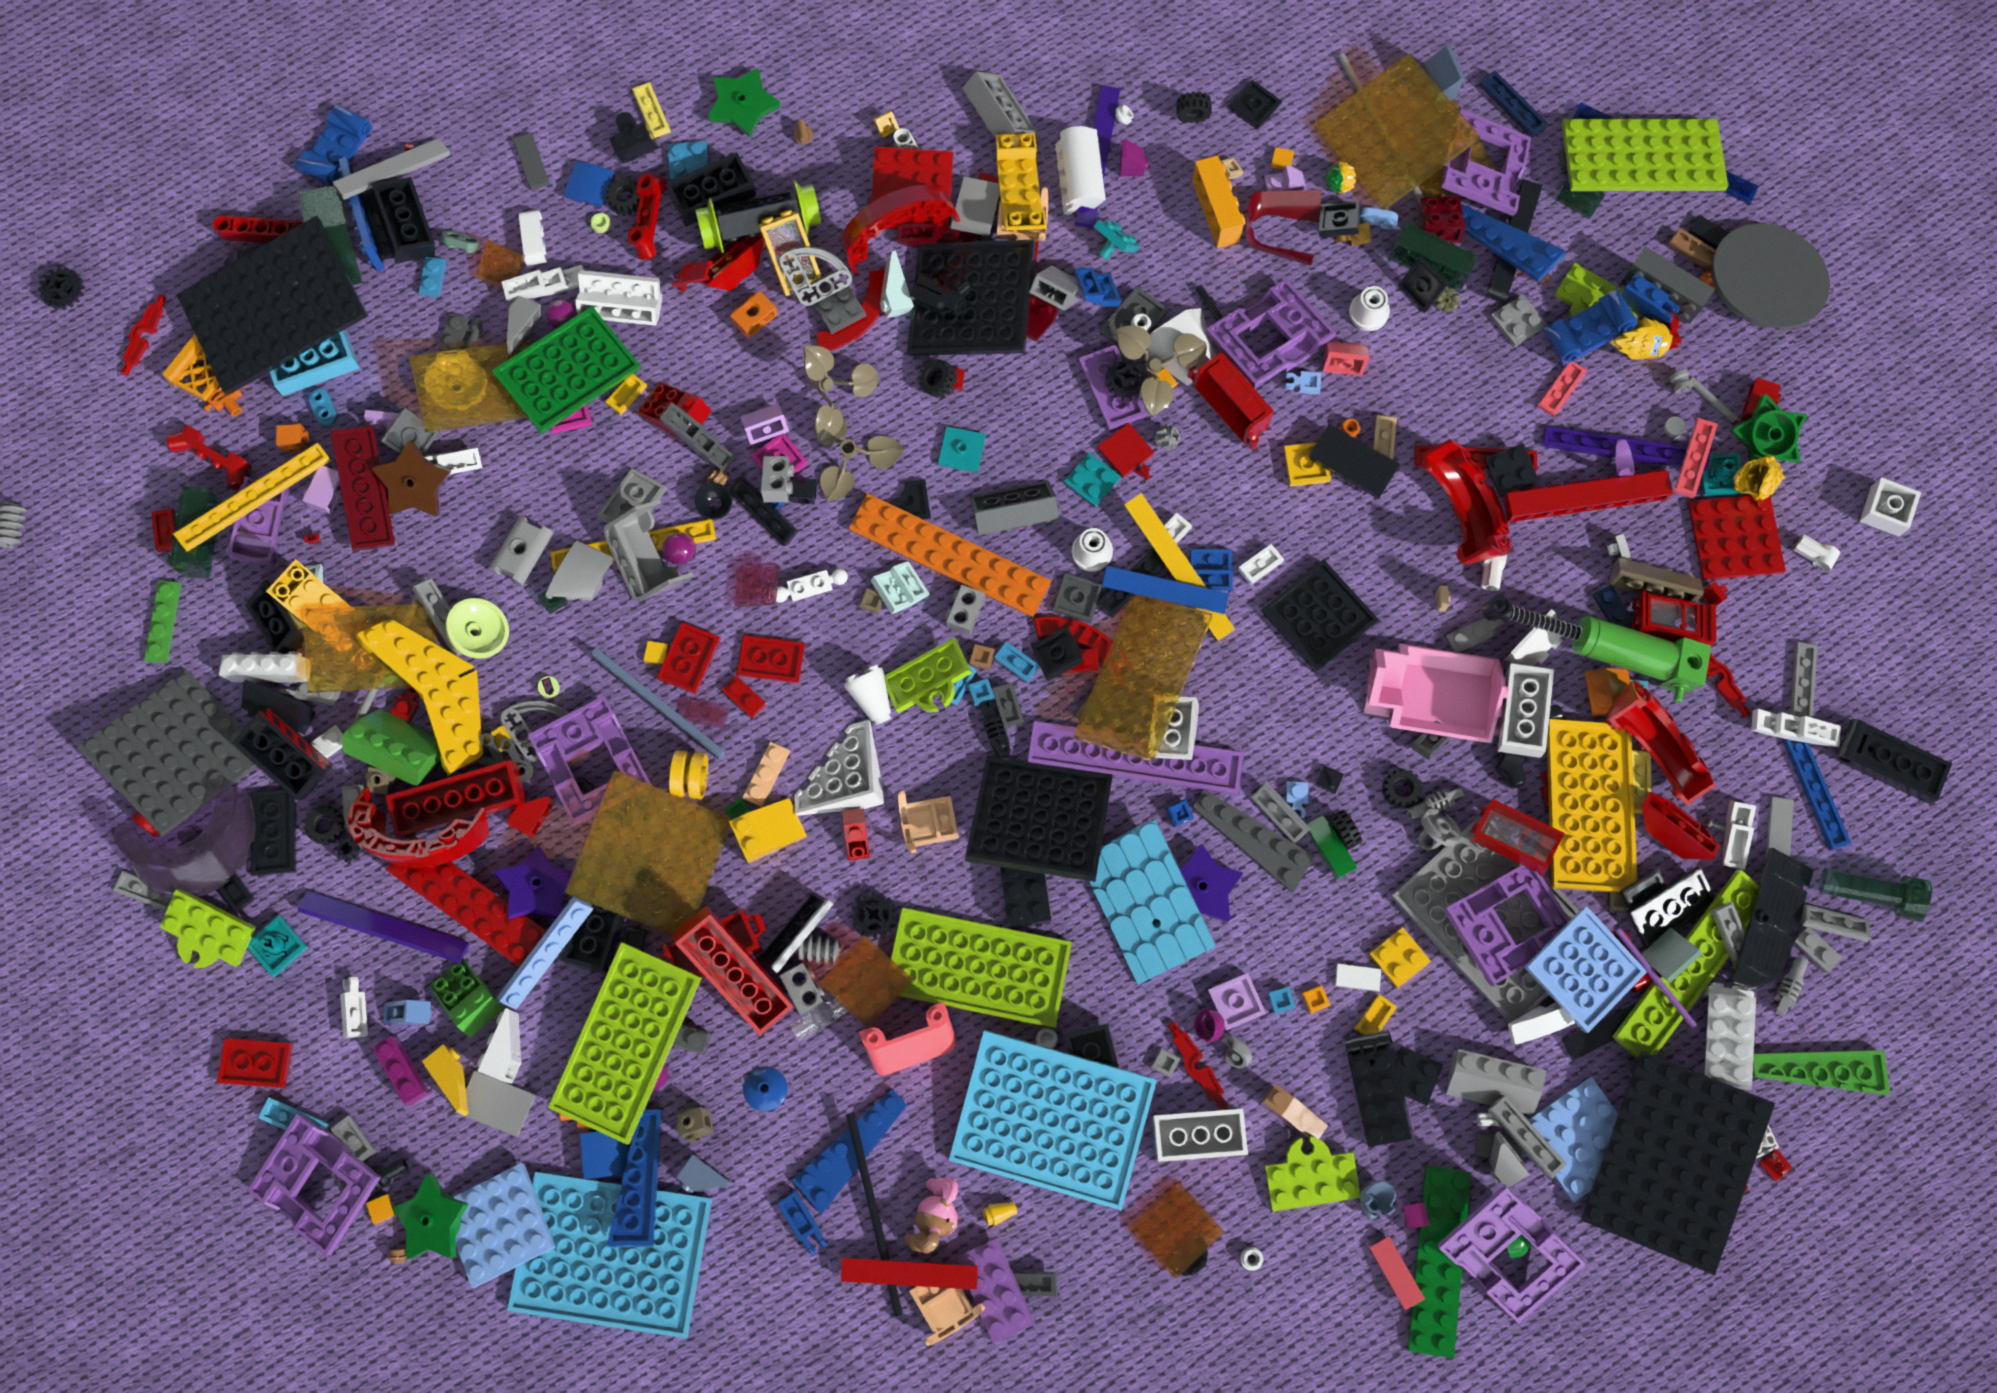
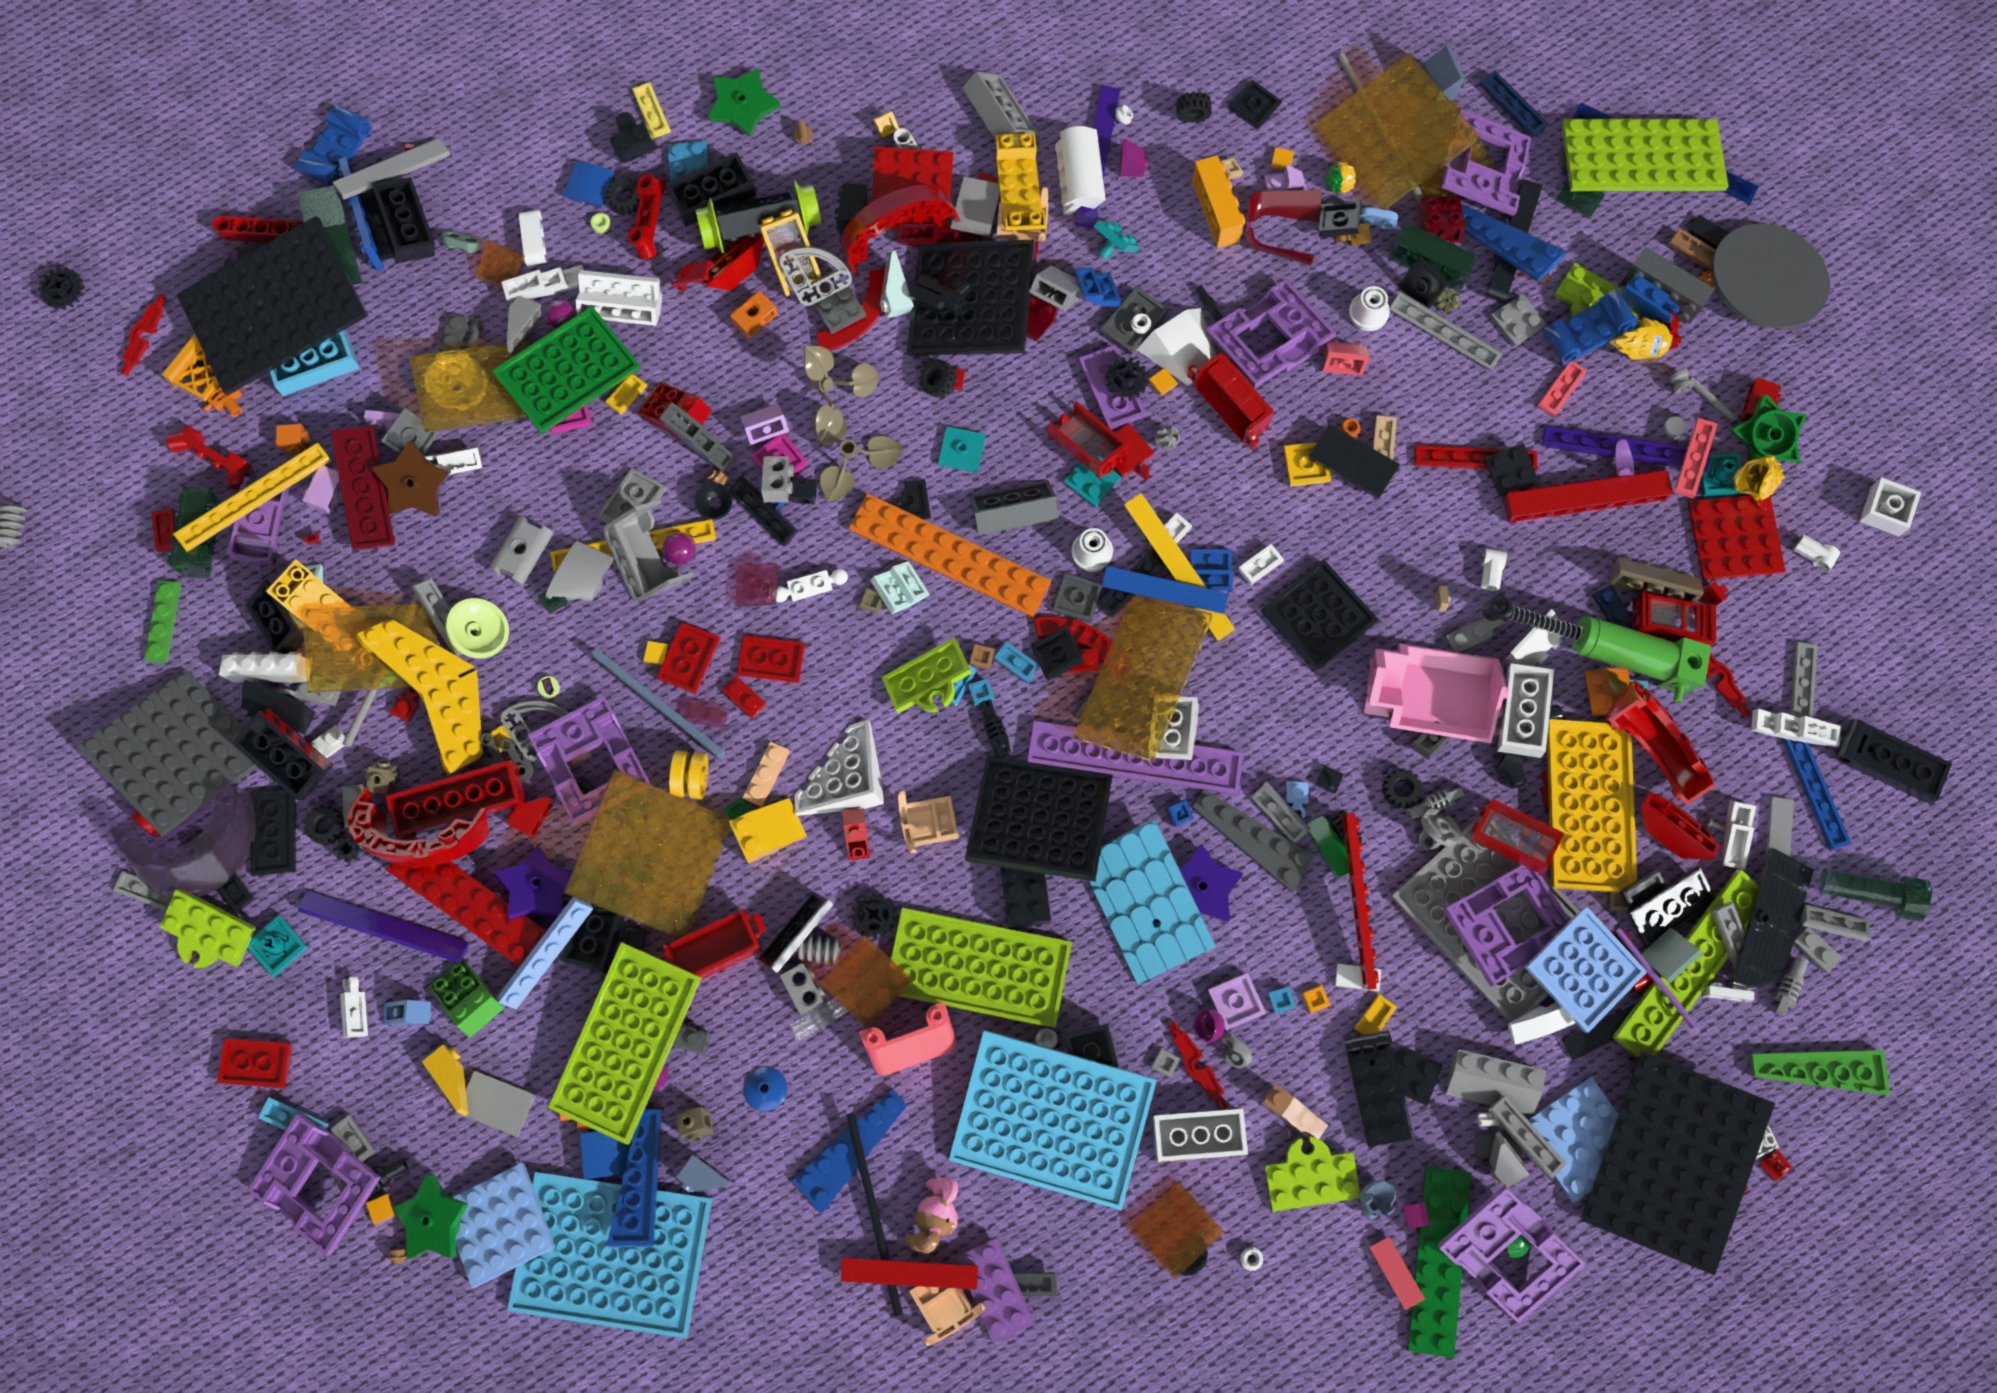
(323, 406): dark azure plate -> none
(392, 746): bright green slope -> none
(401, 1070): magenta brick -> none
(432, 277): dark azure plate -> none
(503, 1050): white slope -> none
(531, 161): dark grey tile -> none
(732, 970): red brick -> none
(801, 1220): blue hinge -> none
(851, 201): none -> black brick
(870, 693): white cone -> none
(969, 611): light grey brick -> none
(998, 1212): yellow cone -> none
(1008, 706): dark grey plate -> none
(1089, 441): none -> red door
(1155, 393): dark tan plant -> none
(1307, 382): light blue plate -> none
(1361, 911): none -> red plate
(1399, 957): yellow plate -> none
(1445, 330): none -> light grey tile
(1464, 483): red windscreen -> none
(1620, 547): white tile -> none
(1641, 778): light yellow tile -> none
(1730, 1039): white brick -> none

